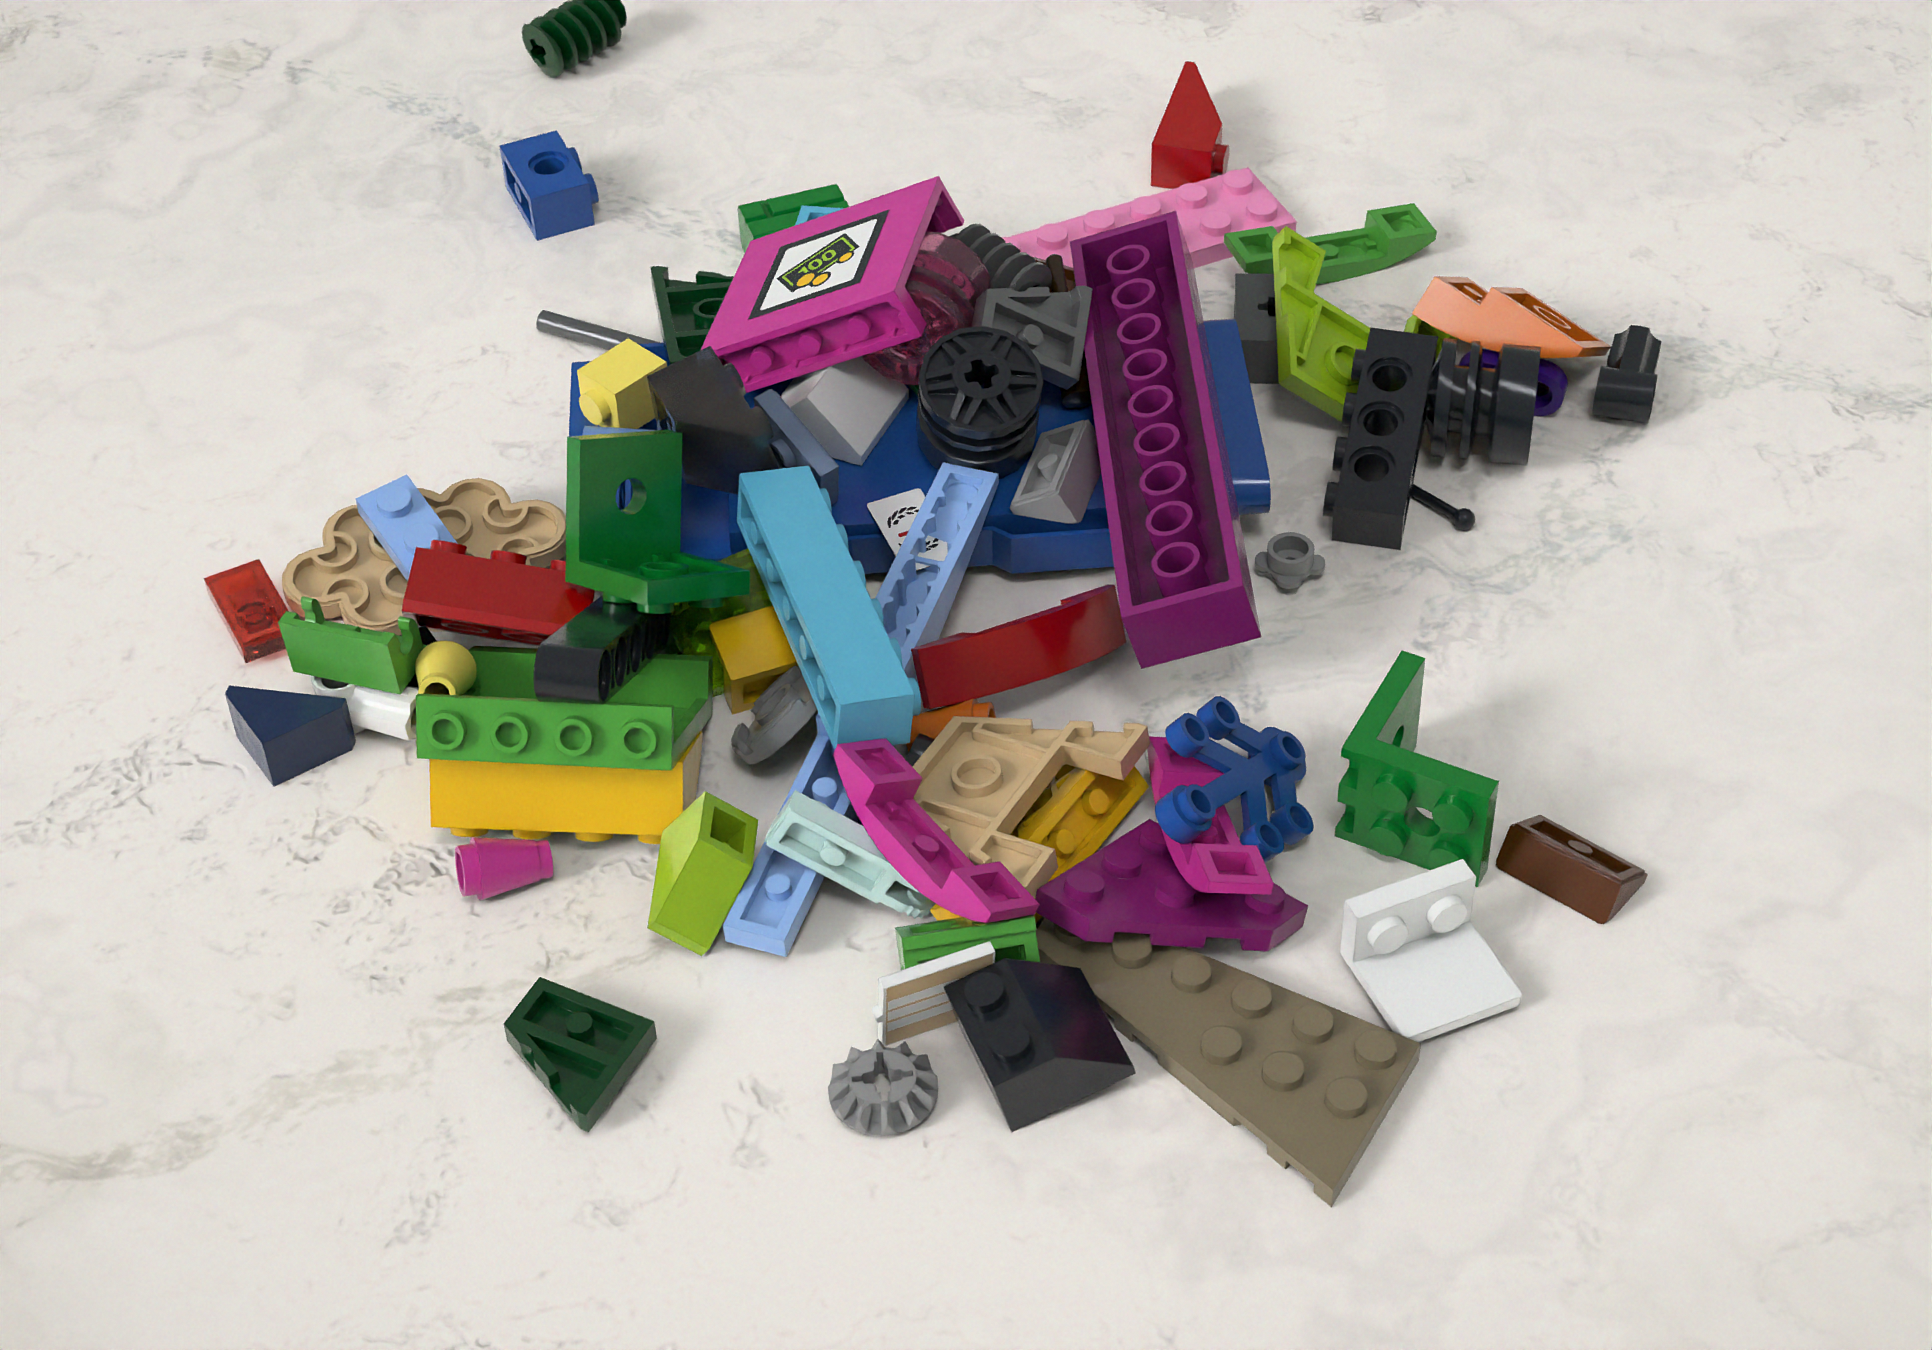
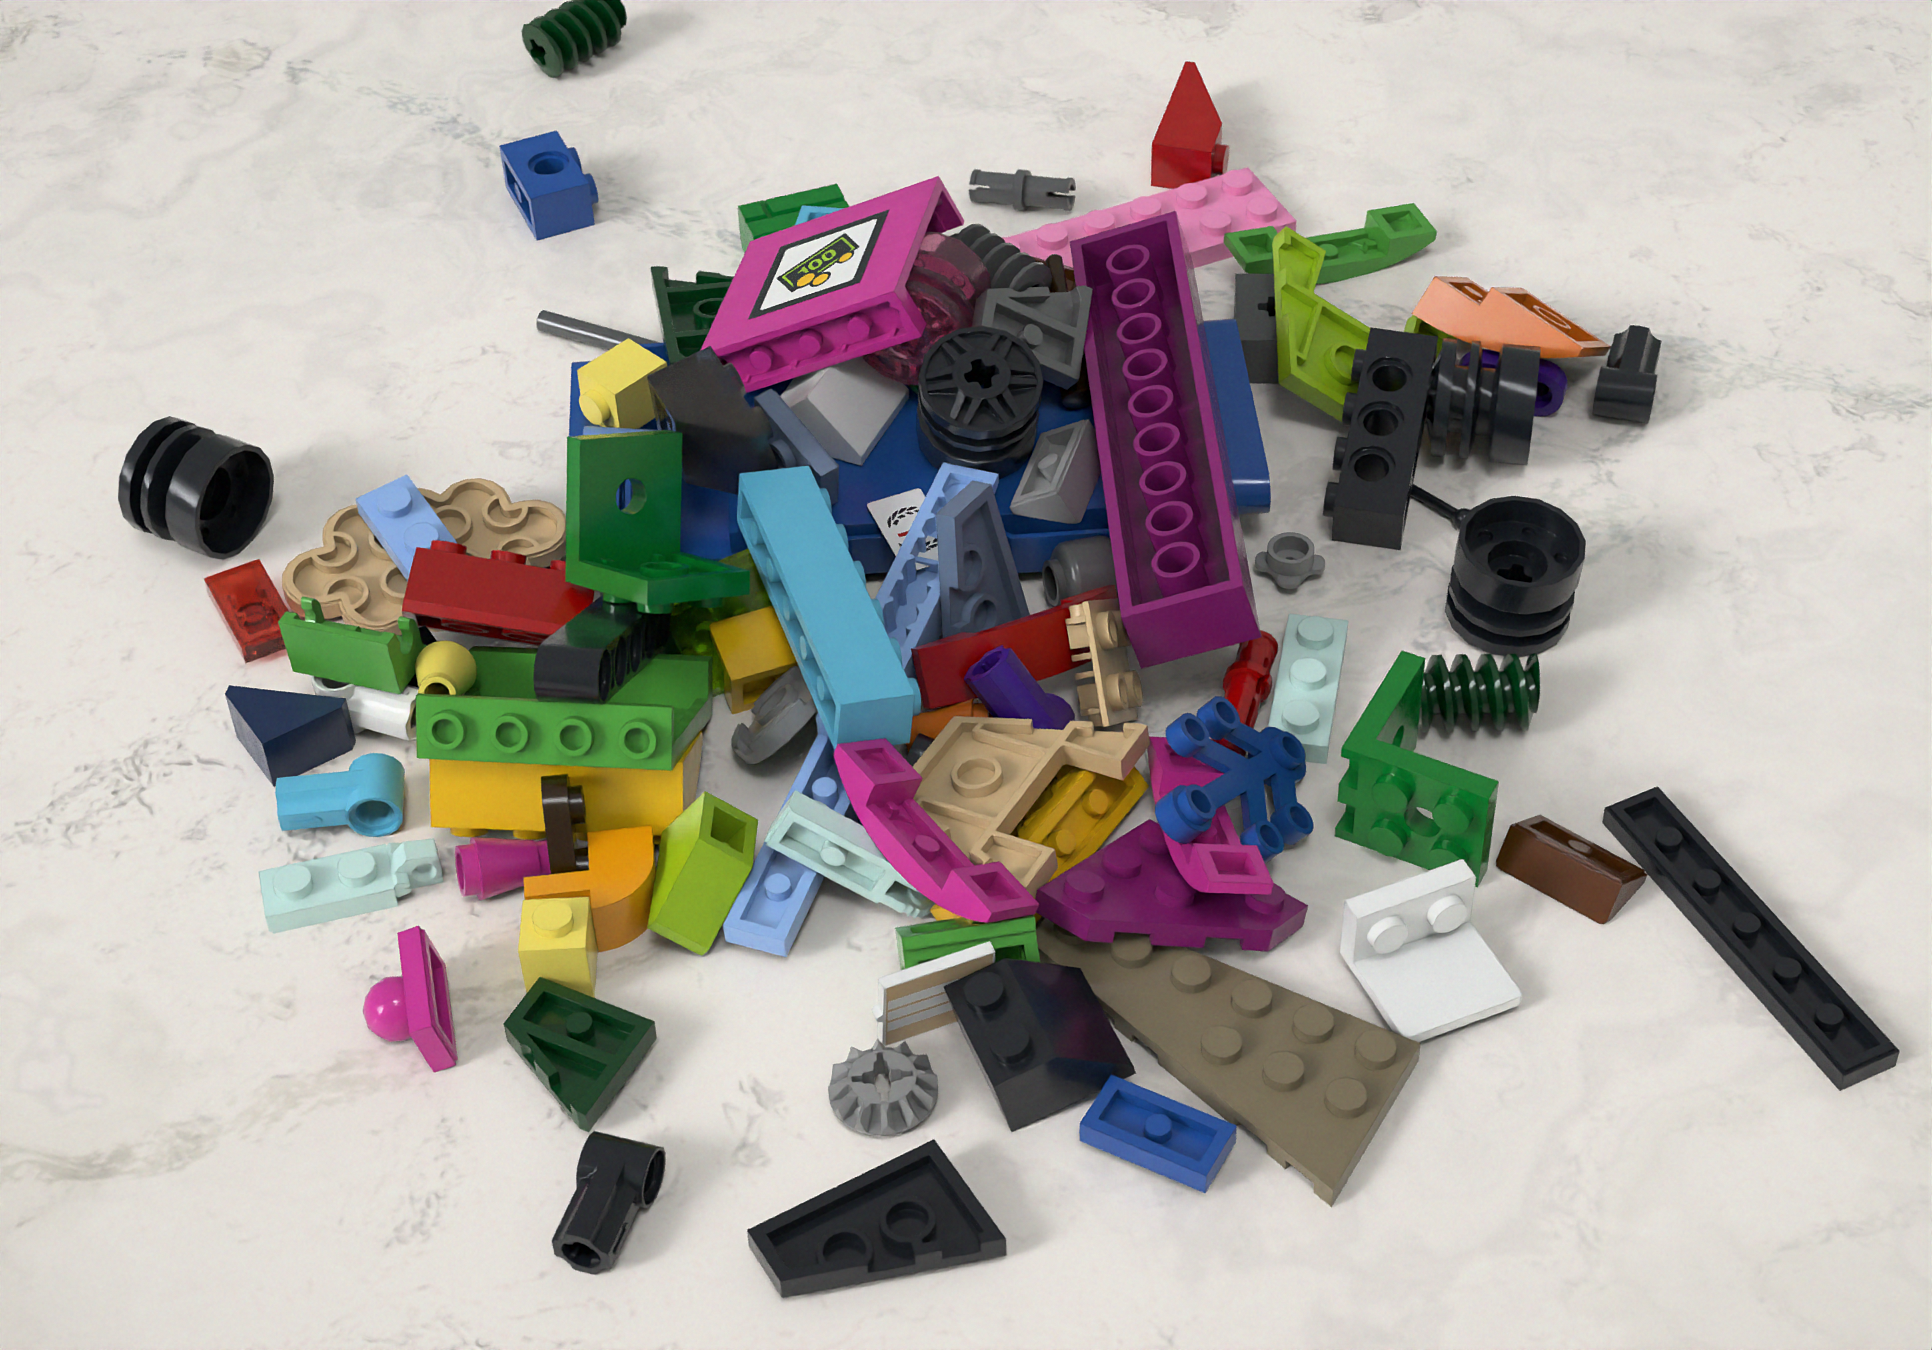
(196, 487): none -> black wheel
(346, 883): none -> light aqua hinge
(364, 797): none -> medium azure piece
(416, 1002): none -> dark pink tile
(558, 943): none -> light yellow brick
(563, 809): none -> dark brown plate
(611, 1184): none -> black piece
(616, 883): none -> light orange brick
(877, 1227): none -> black wing
(976, 564): none -> sand blue wing
(1012, 692): none -> dark purple piece
(1022, 190): none -> dark grey pin
(1078, 568): none -> dark grey head
(1116, 688): none -> tan hinge
(1158, 1133): none -> blue plate
(1249, 681): none -> red pin
(1309, 681): none -> light aqua plate
(1480, 691): none -> dark green piece
(1514, 575): none -> black wheel
(1751, 939): none -> black tile

